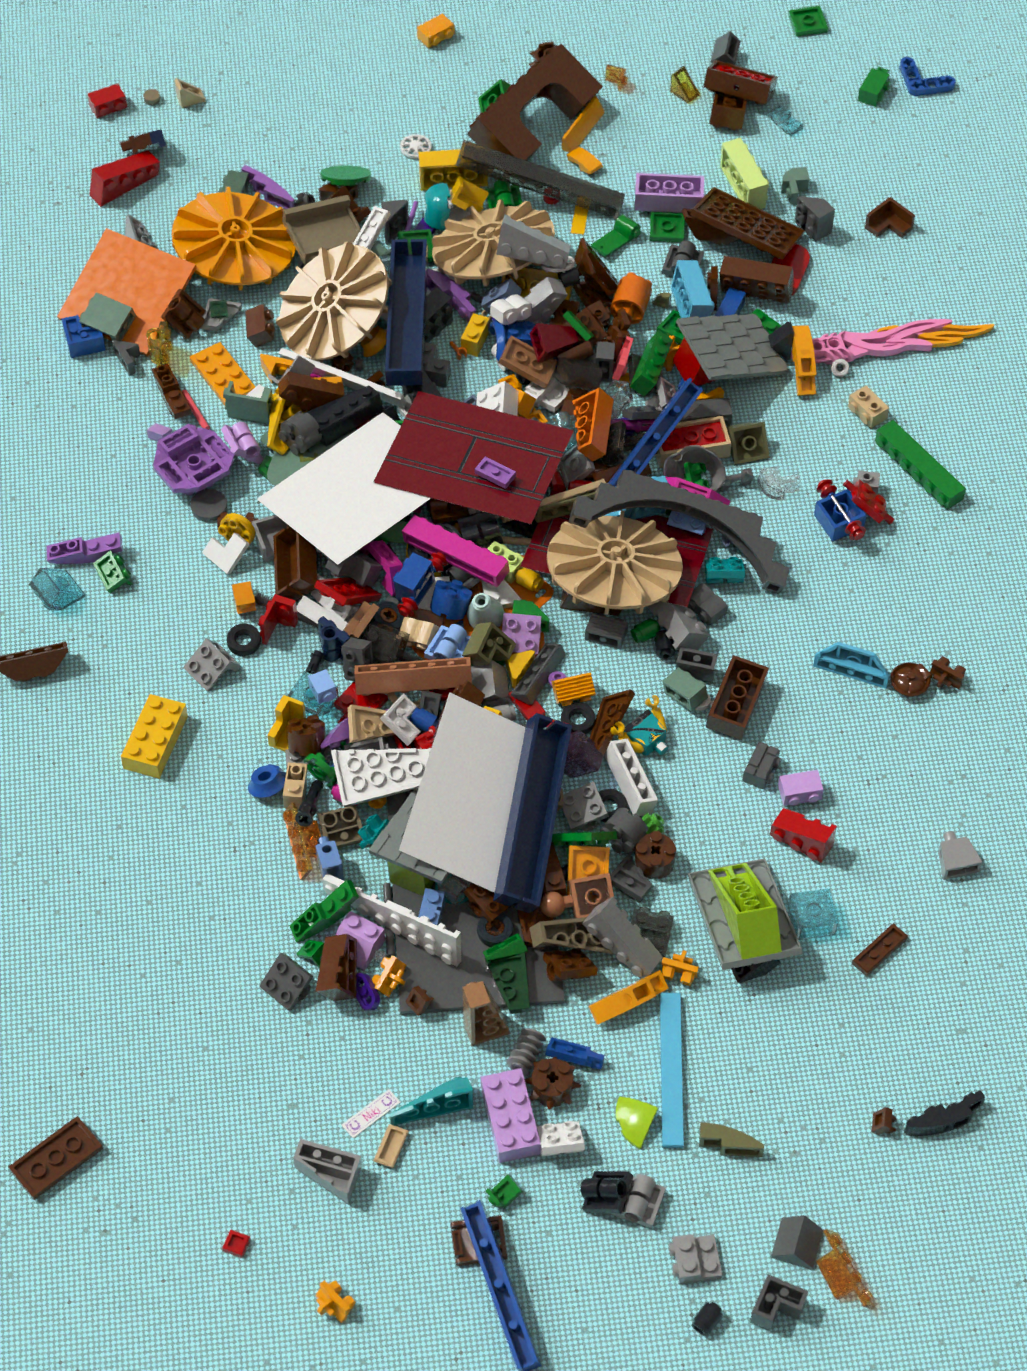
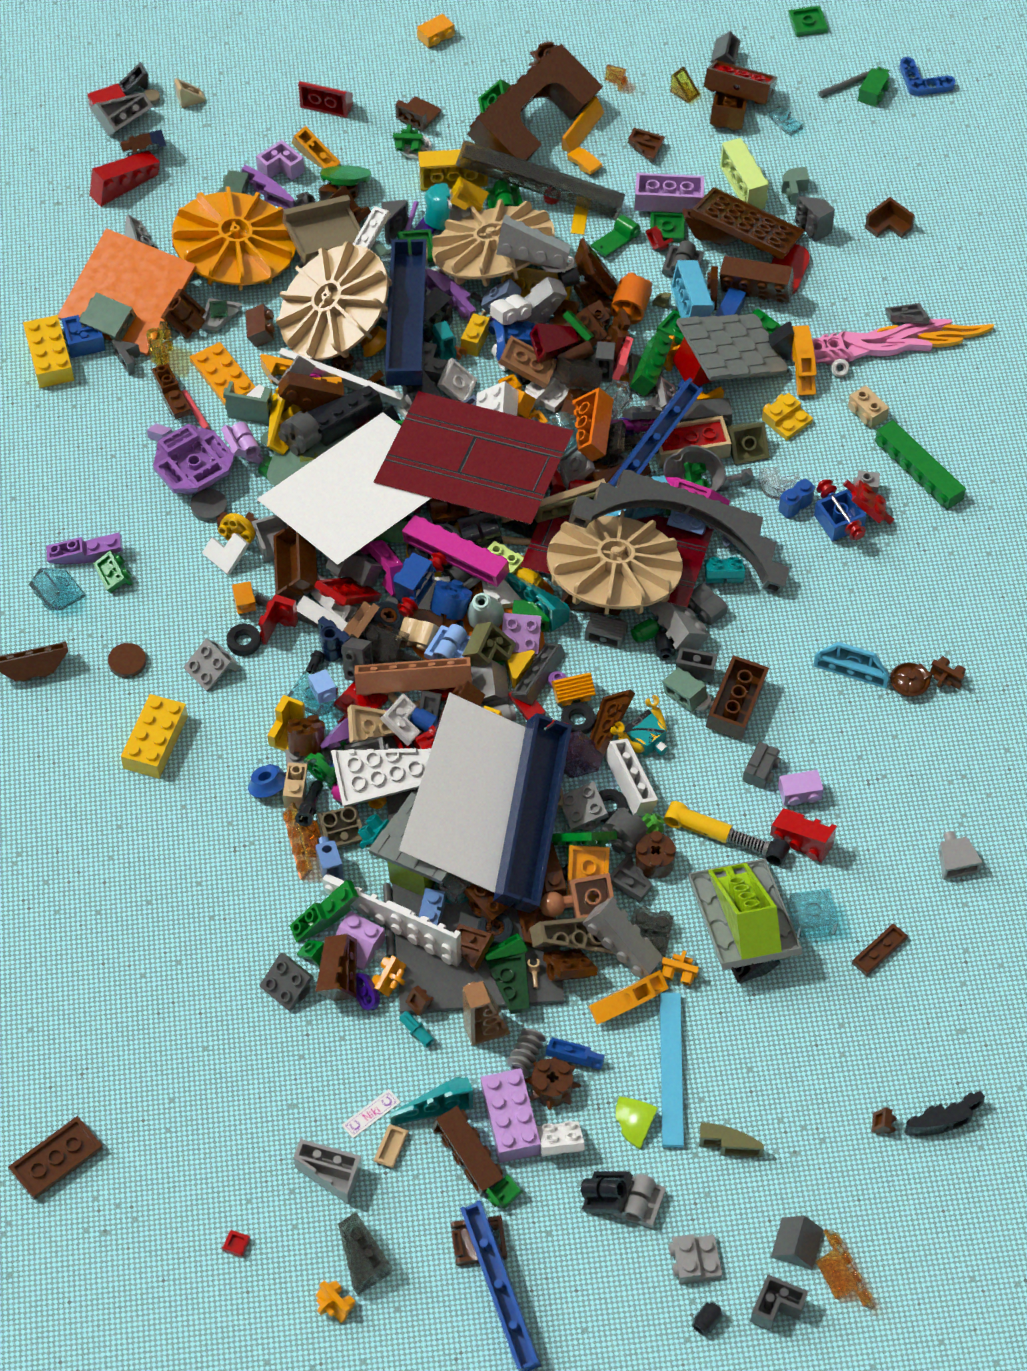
(48, 351): none -> yellow brick
(121, 111): none -> light grey wedge
(127, 660): none -> reddish brown tile
(136, 77): none -> black slope
(280, 159): none -> lavender brick
(314, 149): none -> light orange slope
(325, 99): none -> red slope
(363, 1255): none -> clear smoke wedge
(408, 137): none -> green hips
(416, 1029): none -> teal axle
(417, 112): none -> reddish brown bracket
(445, 340): none -> teal brick
(457, 381): none -> white tile
(468, 1149): none -> reddish brown wedge
(474, 944): none -> reddish brown wing
(495, 472): medium lavender plate -> none
(534, 969): none -> tan hand
(551, 606): none -> teal wedge
(646, 143): none -> reddish brown wing
(655, 238): none -> red bracket
(680, 816): none -> piece
(786, 416): none -> yellow plate
(796, 498): none -> blue brick
(843, 84): none -> dark grey bar
(907, 313): none -> dark grey wing

